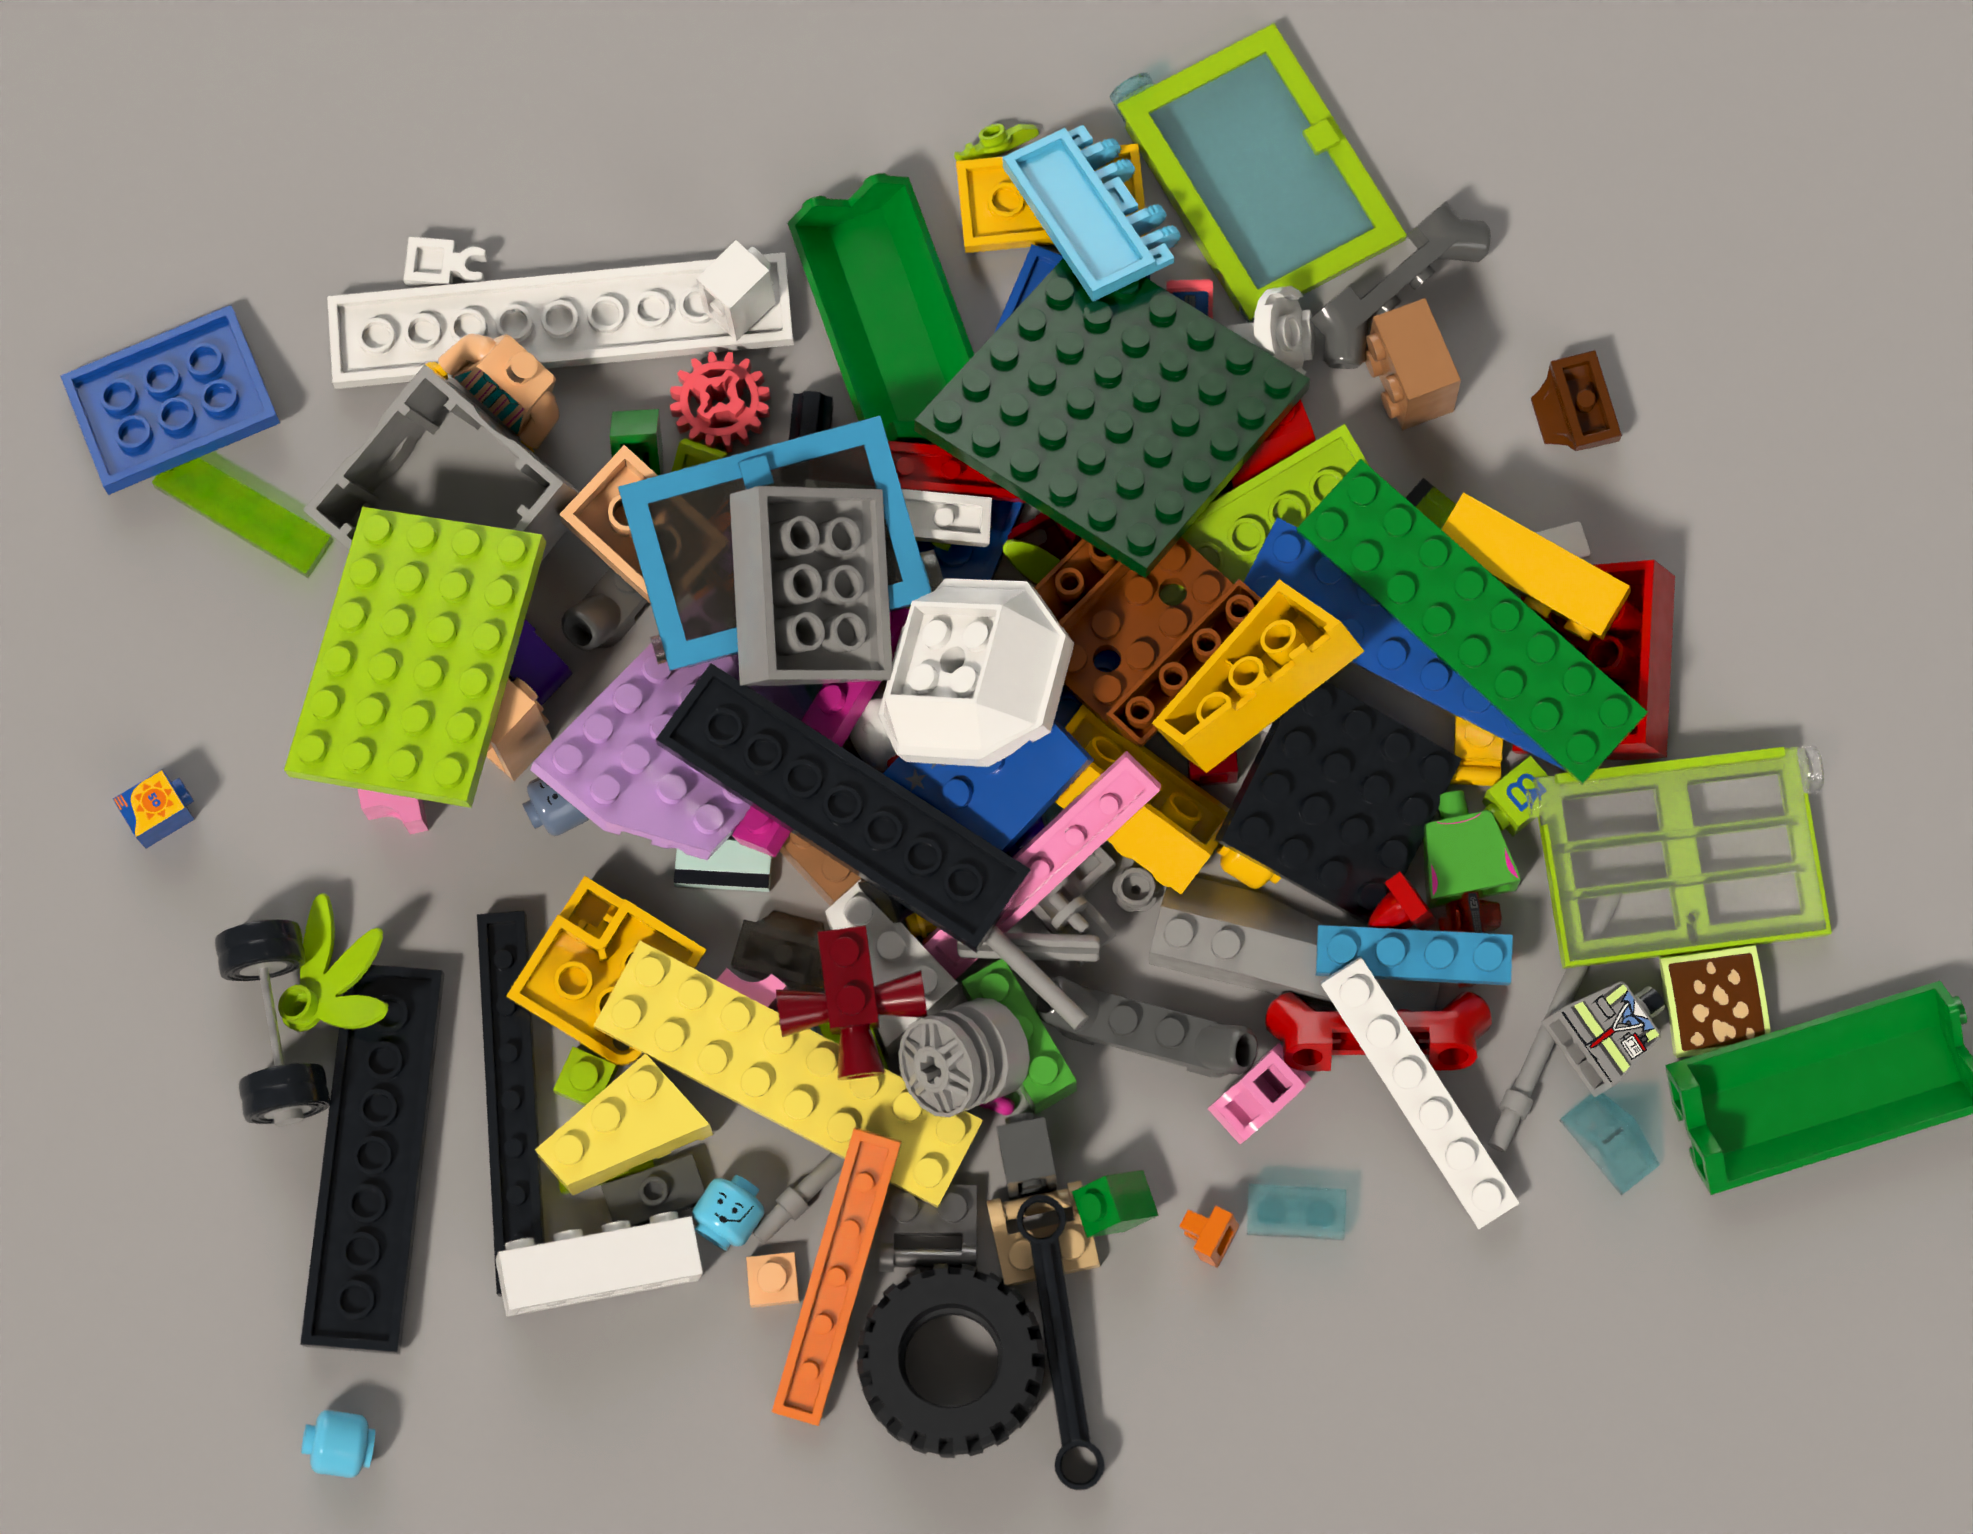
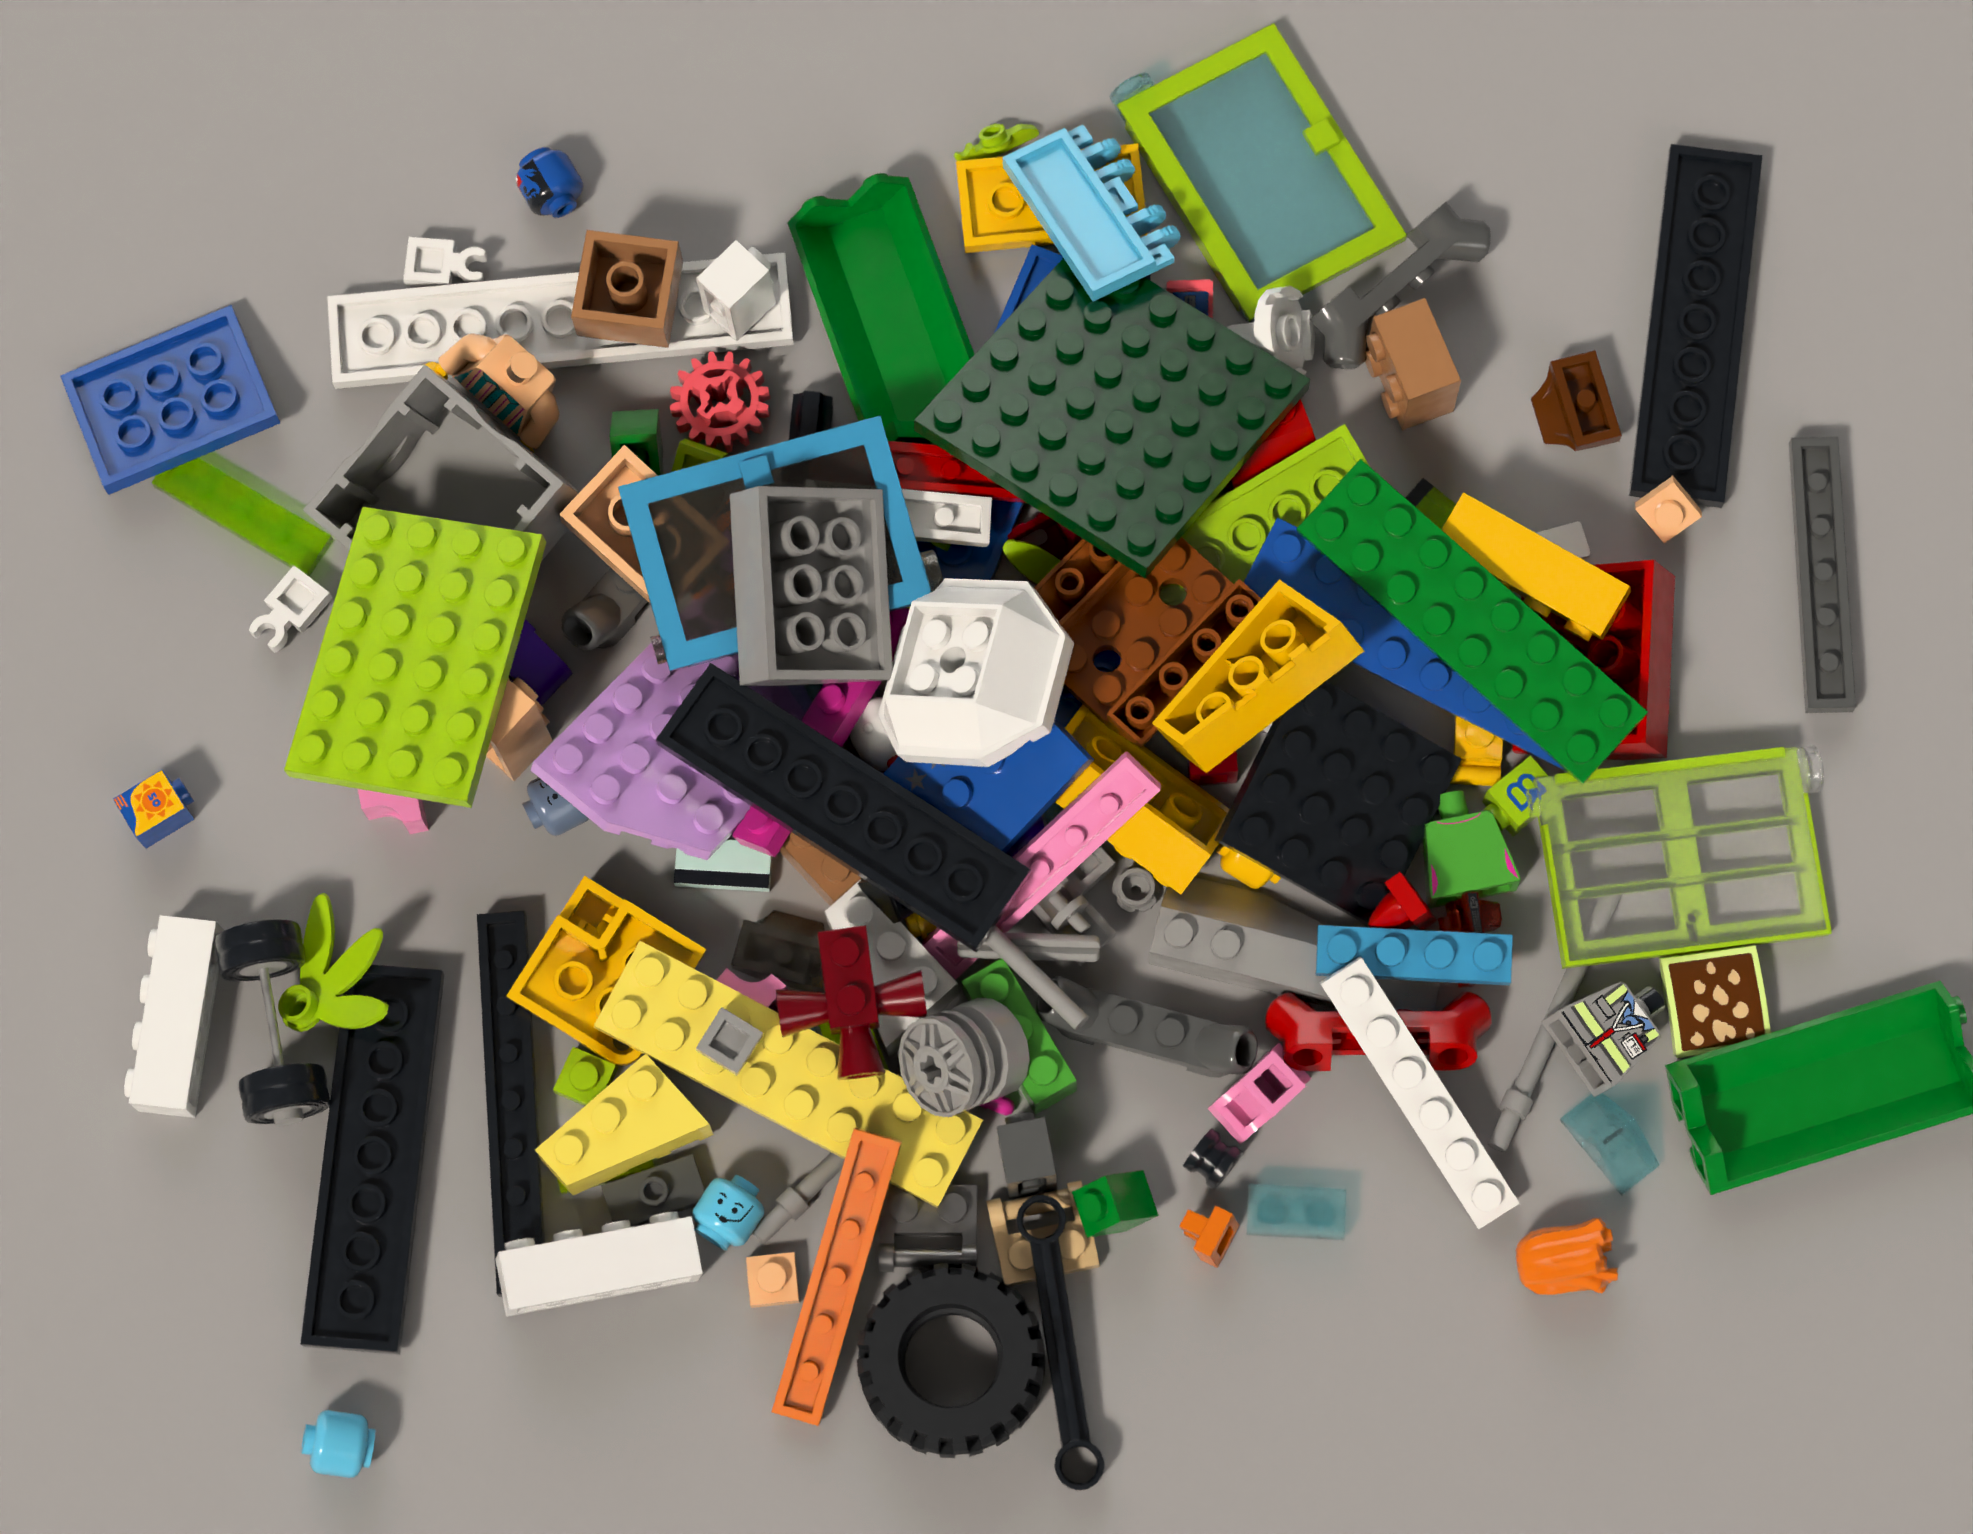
(175, 1017): none -> white brick
(293, 603): none -> white plate
(549, 182): none -> blue head
(627, 288): none -> medium nougat brick
(729, 1041): none -> light grey plate
(1213, 1159): none -> black wheel
(1566, 1258): none -> orange piece
(1668, 509): none -> light nougat plate
(1696, 322): none -> black plate
(1822, 575): none -> dark grey plate

